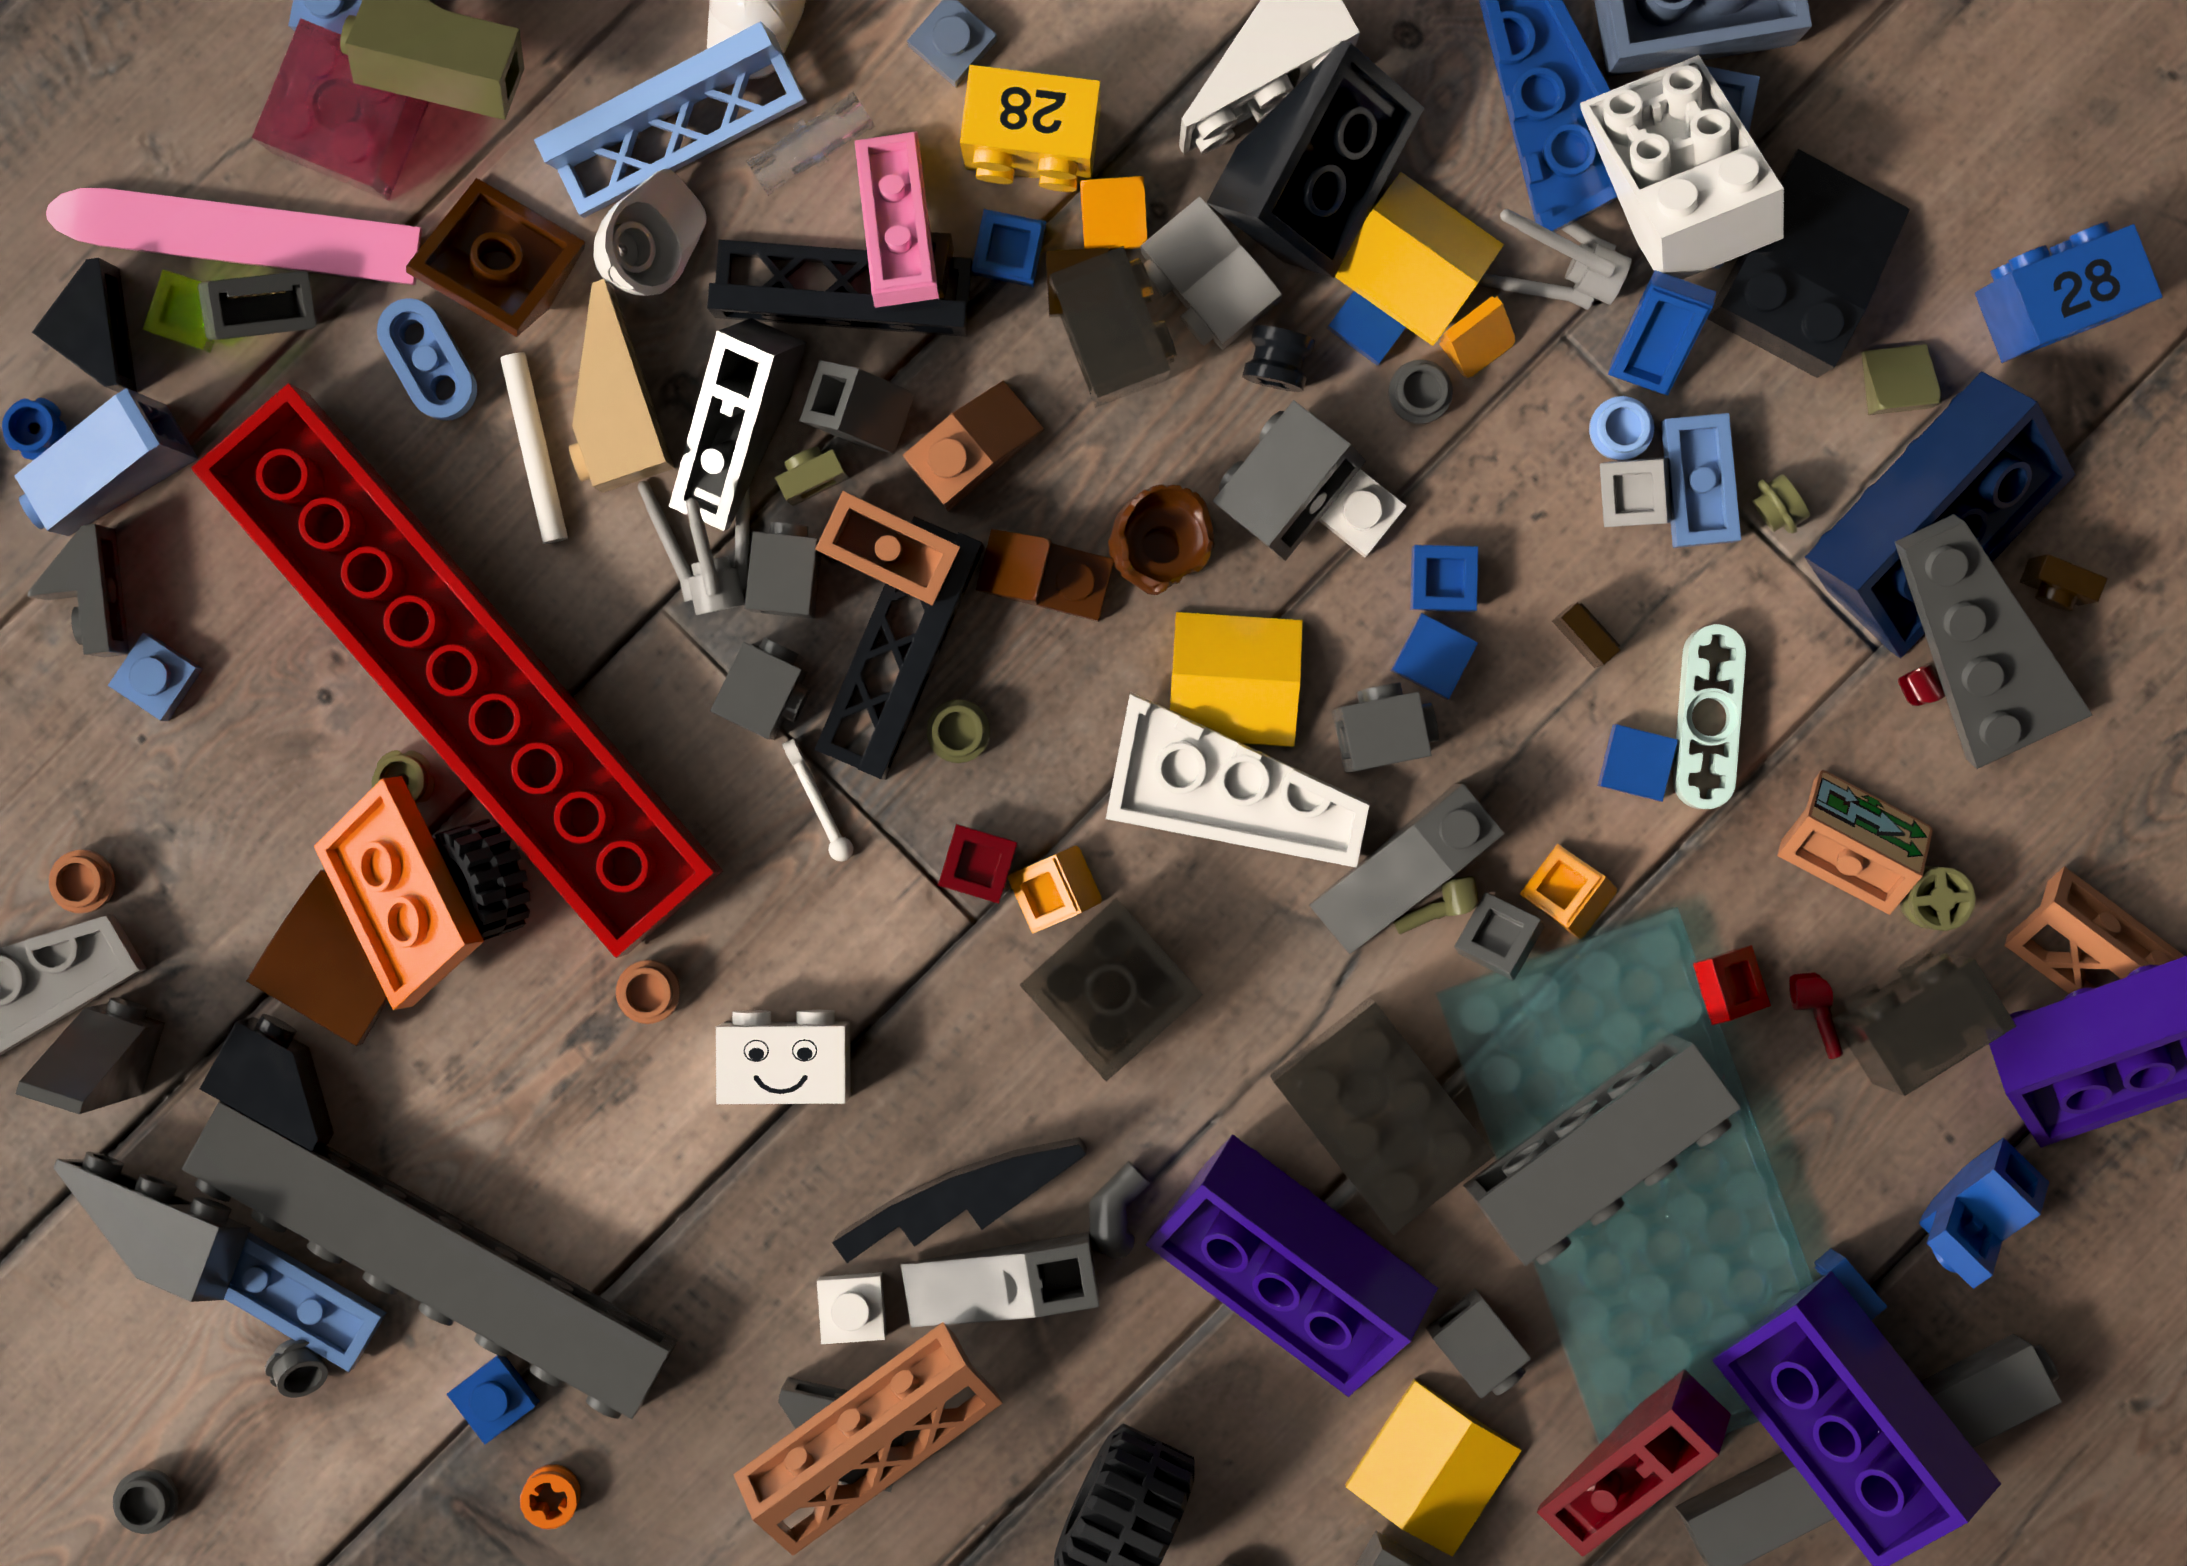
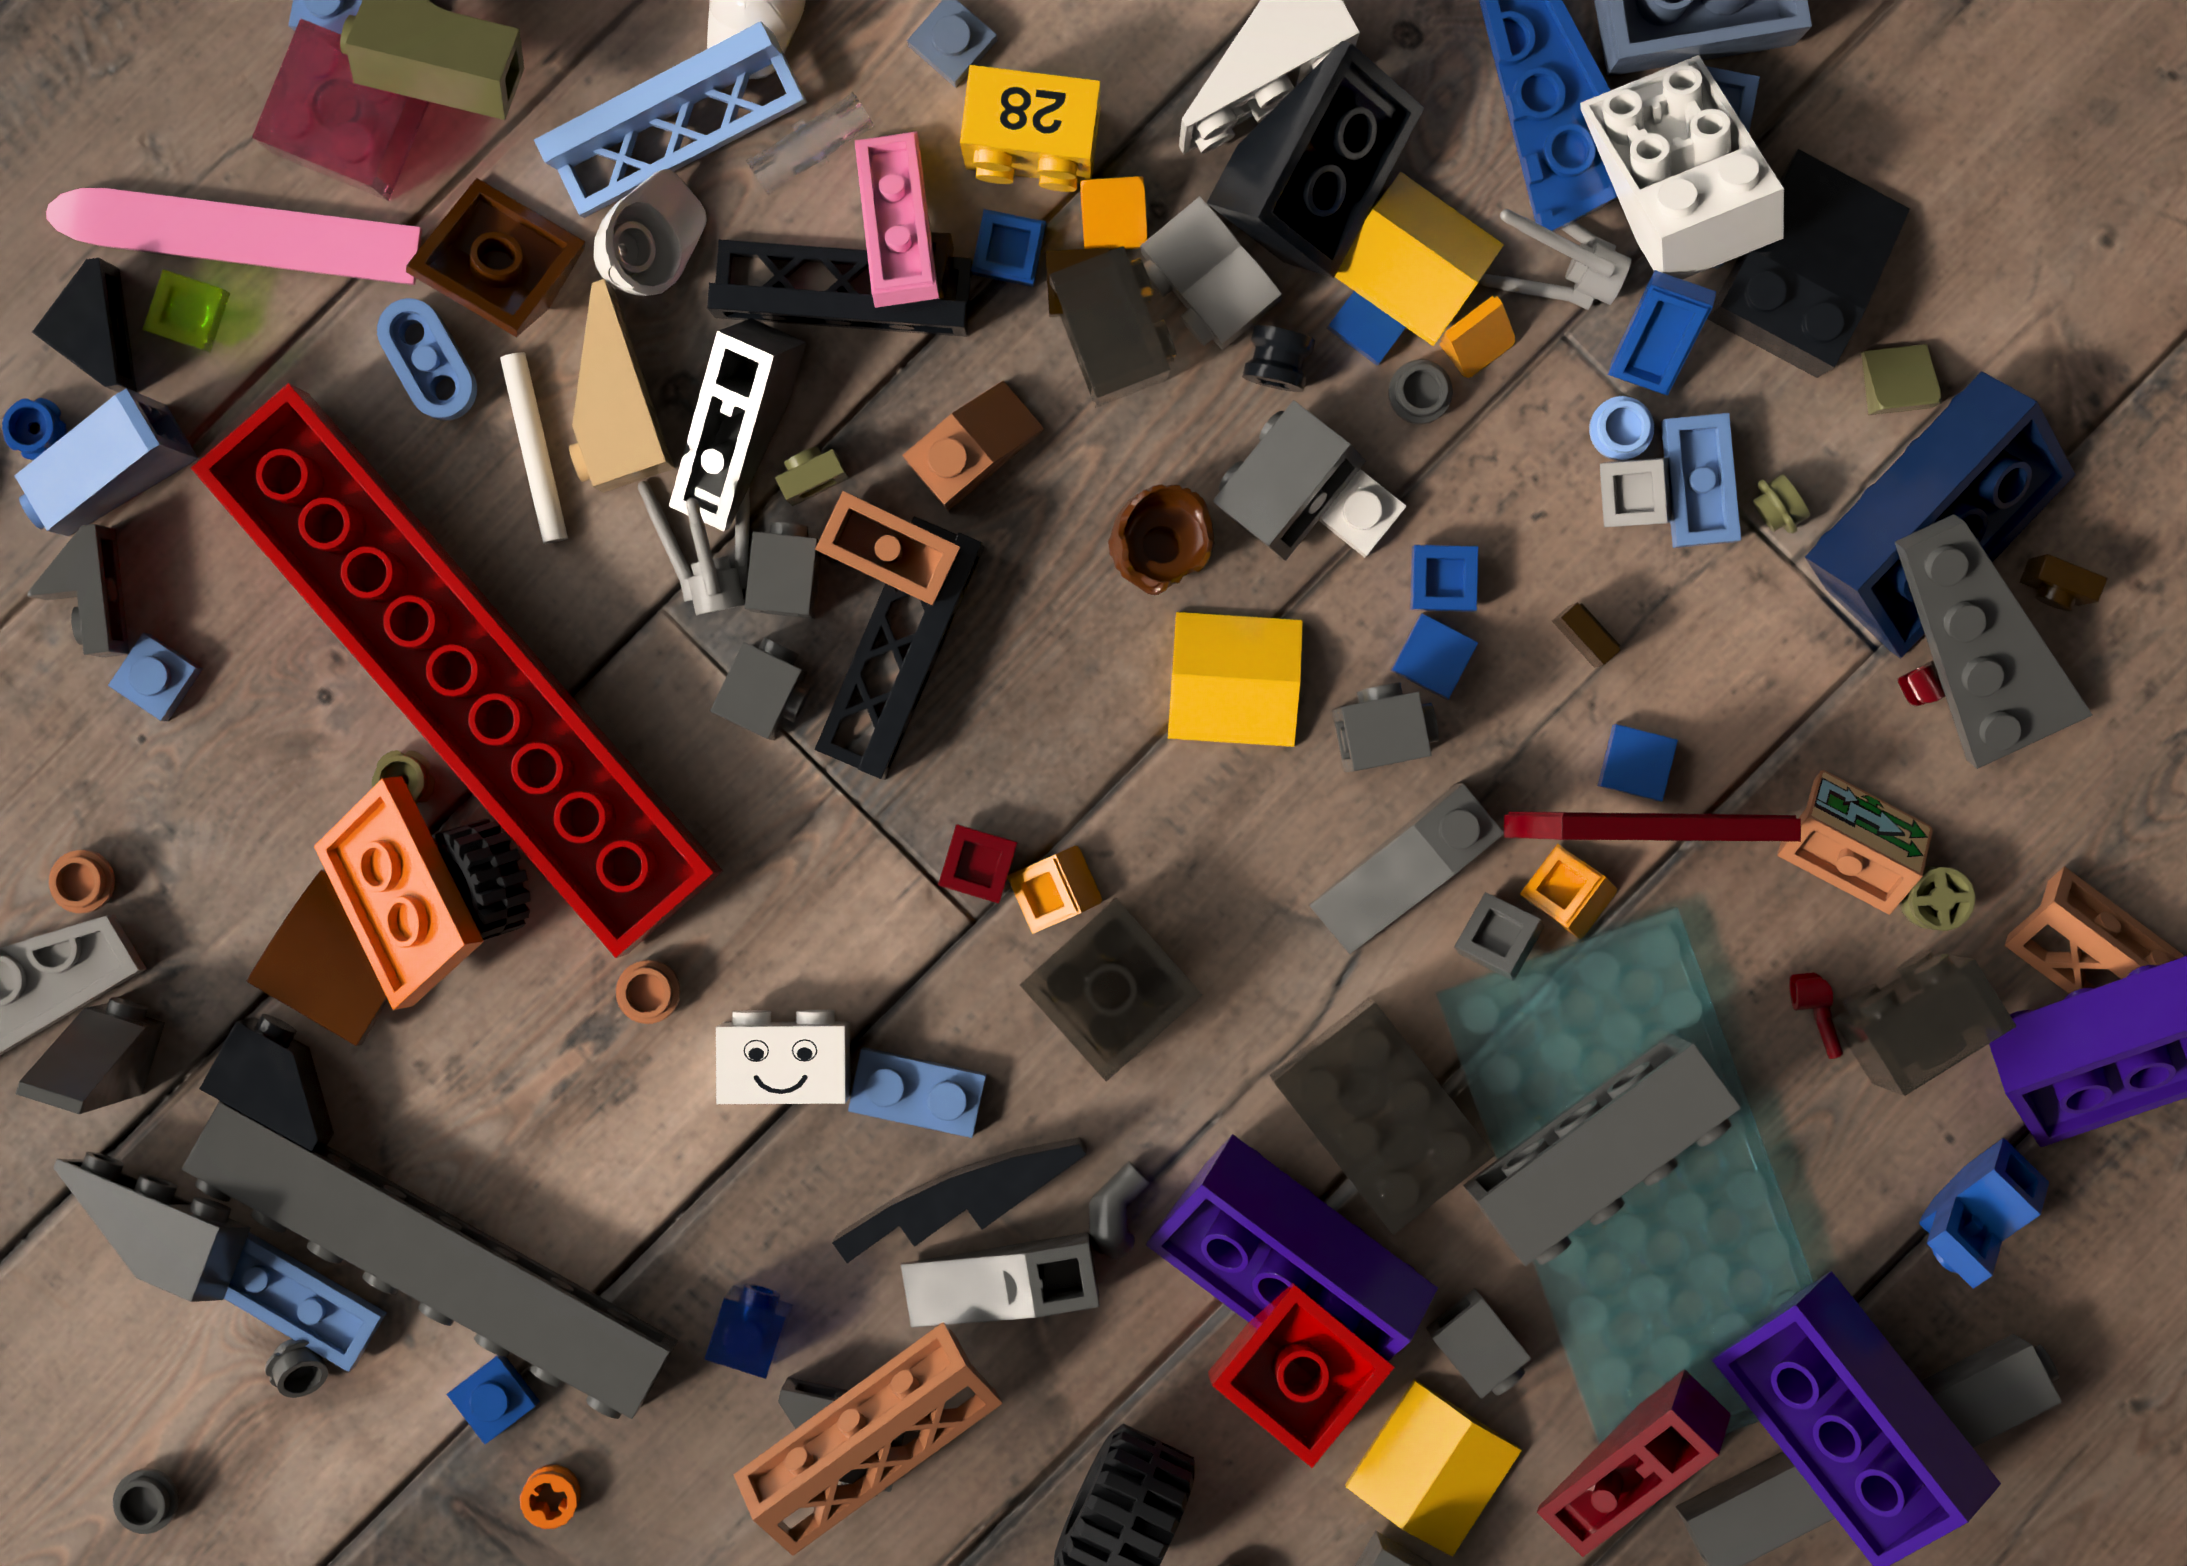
(257, 305): dark grey piece -> none
(749, 1329): none -> clear blue brick
(839, 847): white hinge -> none
(851, 1308): white plate -> none
(857, 406): dark grey brick -> none
(917, 1092): none -> medium blue plate
(958, 731): olive plate -> none
(1045, 574): reddish brown slope -> none
(1215, 788): white wing -> none
(1299, 1373): none -> red slope
(1458, 898): olive hand -> none
(1652, 826): none -> dark red tile
(1698, 668): light aqua beam -> none
(1731, 985): red plate -> none
(1852, 1281): blue tile -> none
(2057, 296): blue brick -> none

